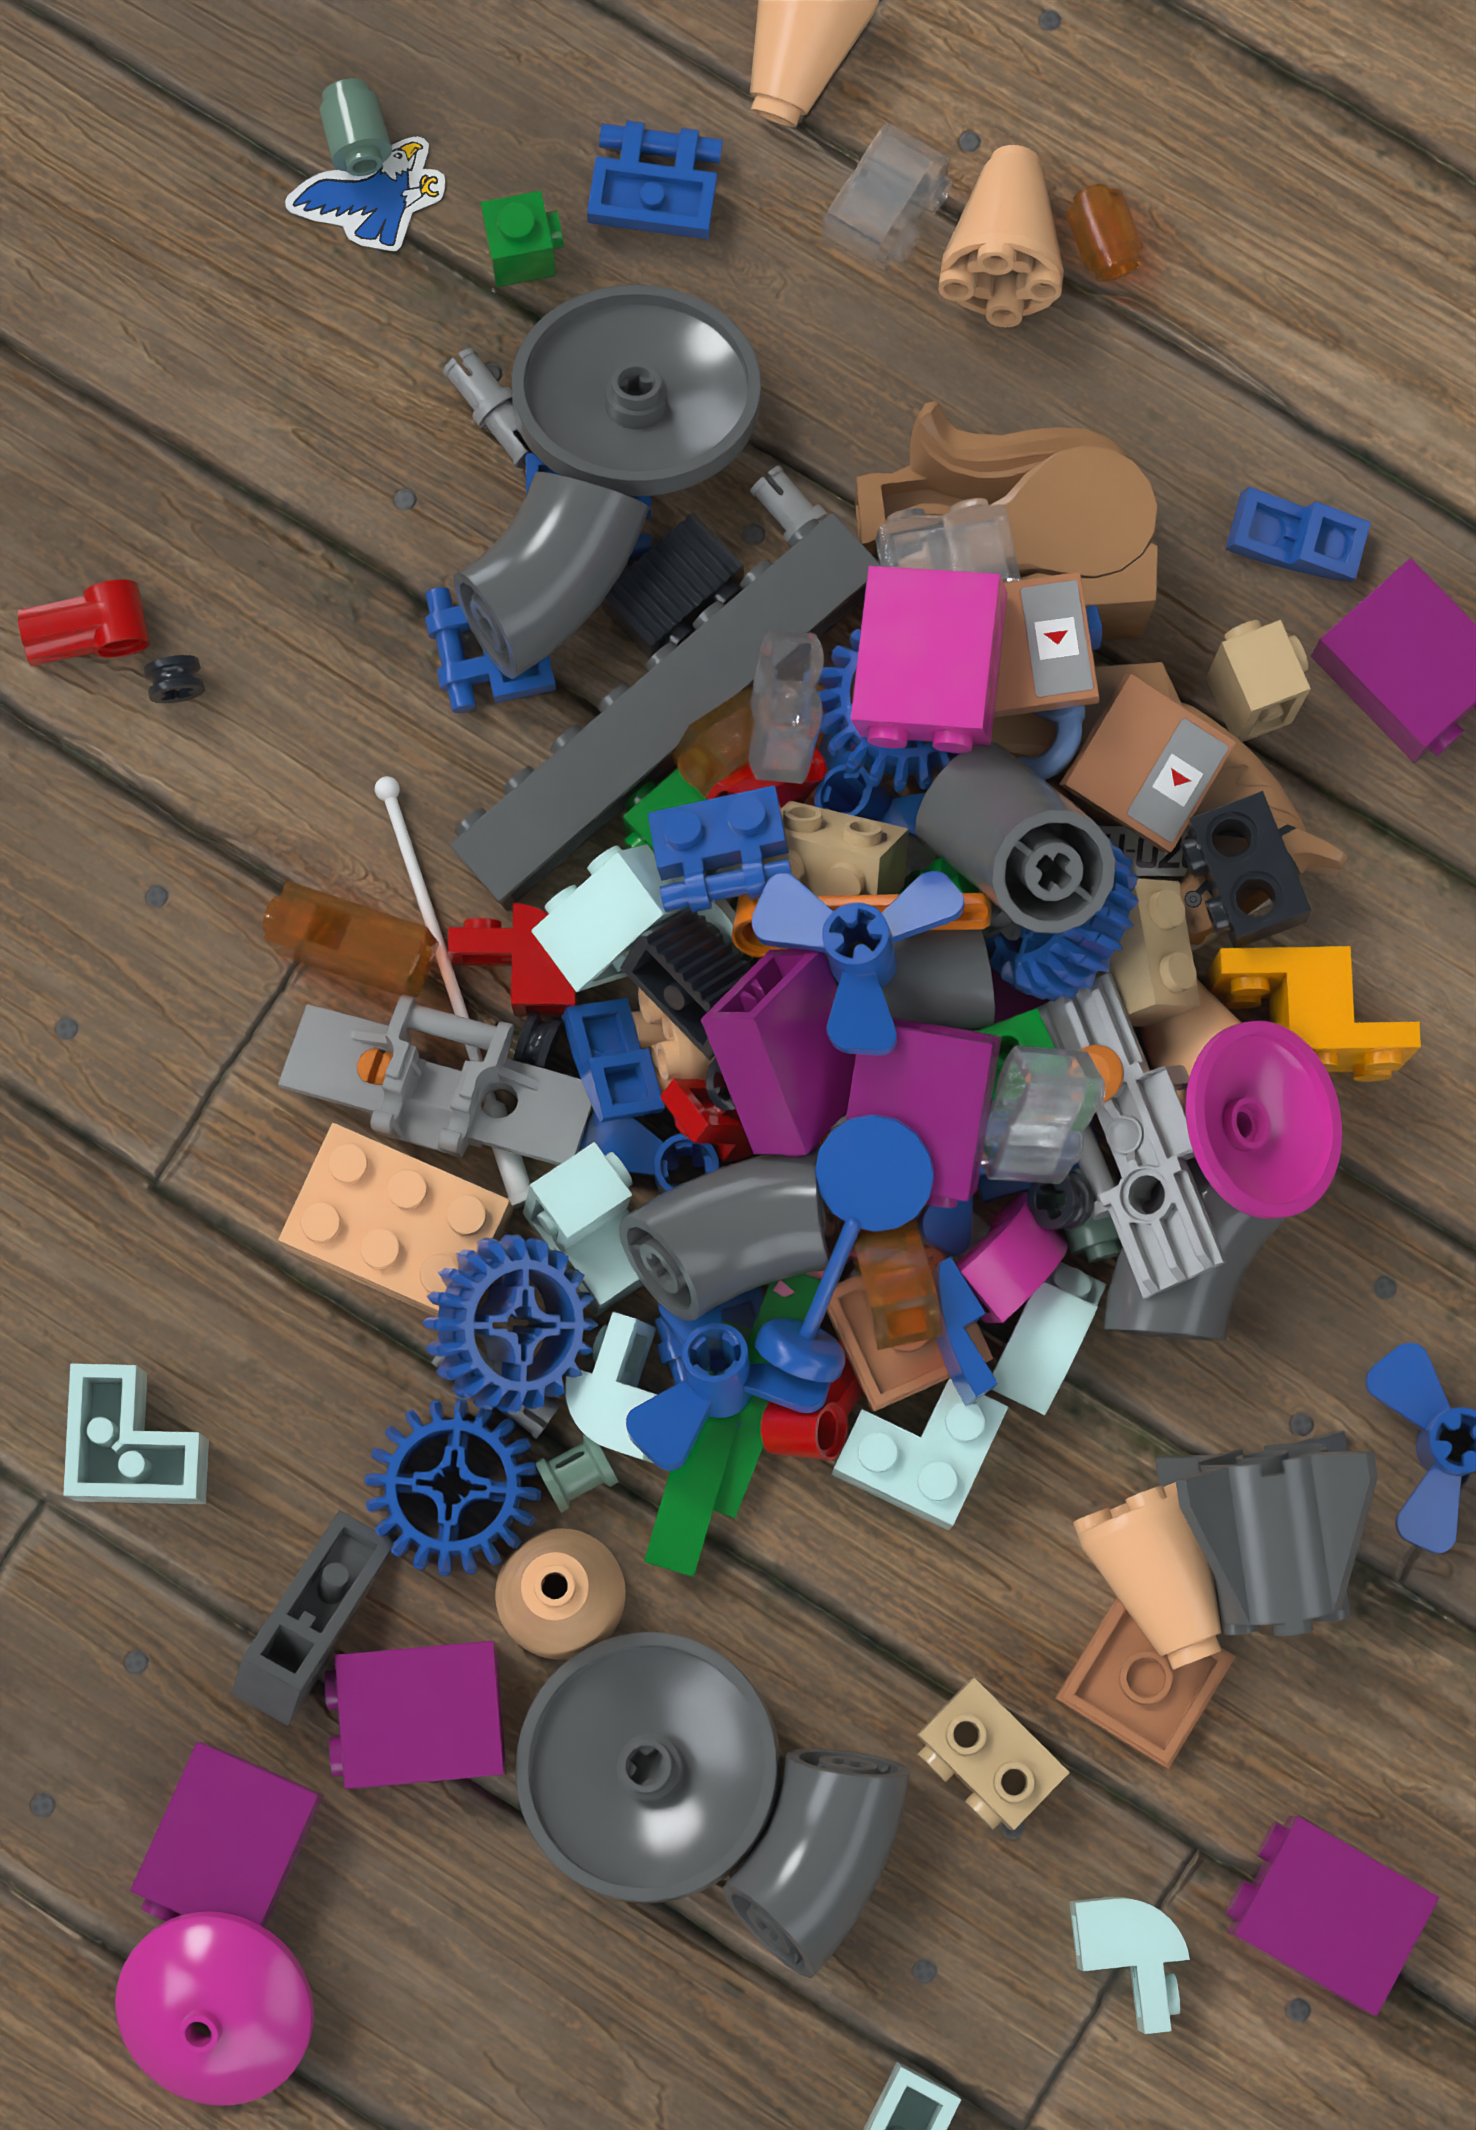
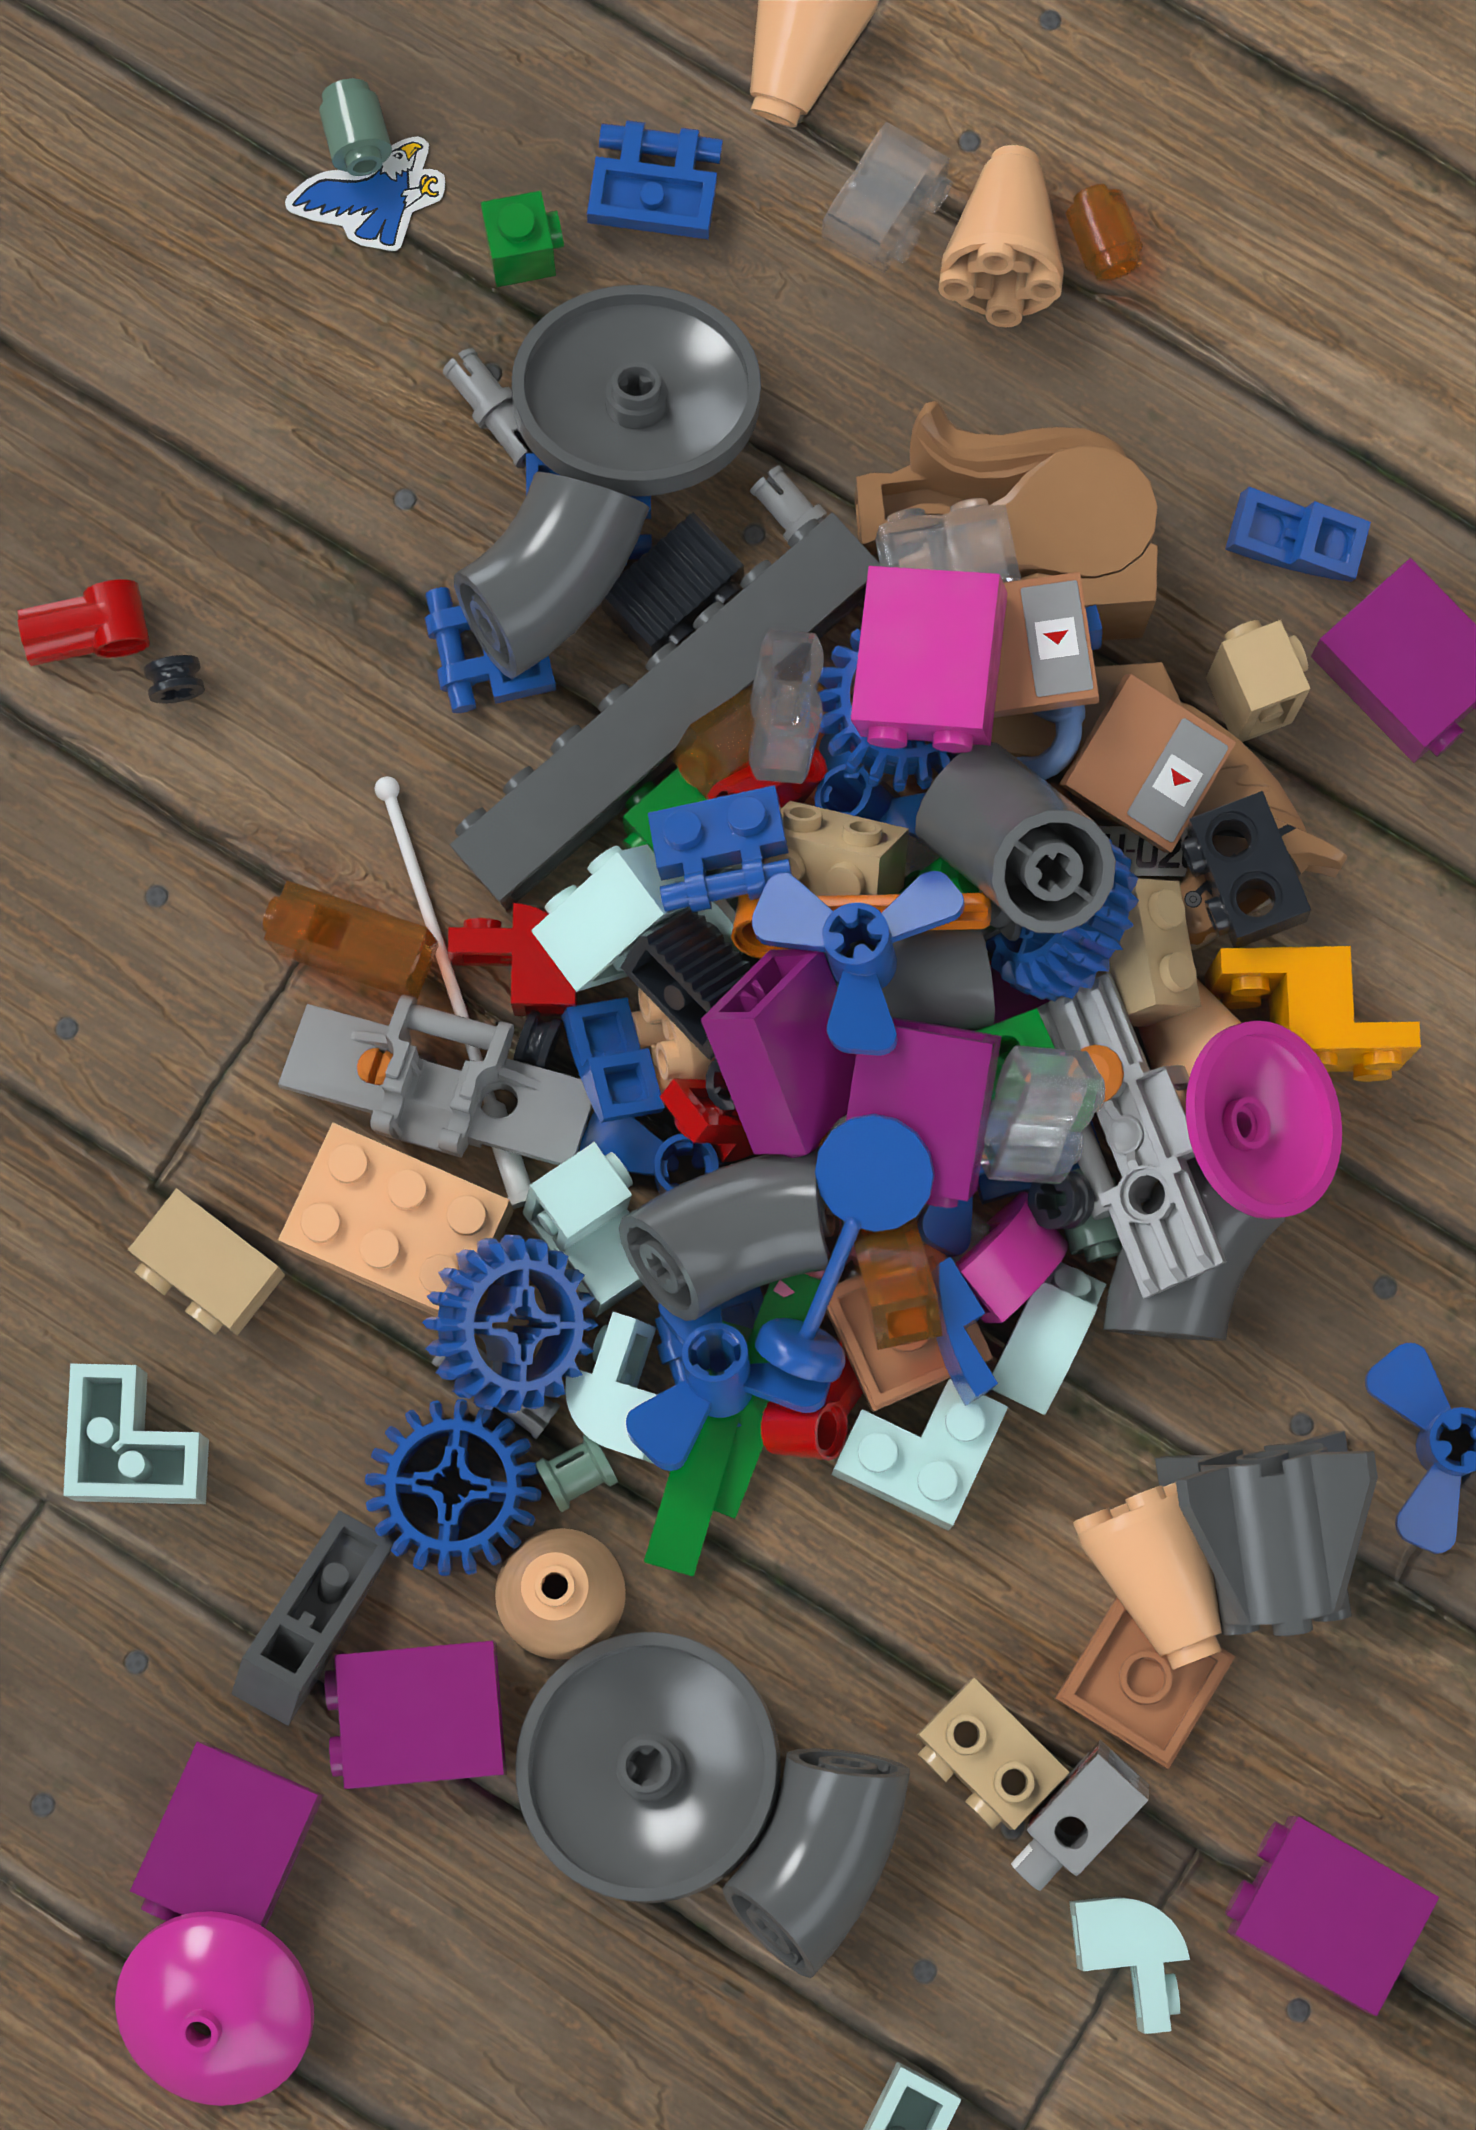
(205, 1263): none -> tan brick
(1097, 1791): none -> light grey torso

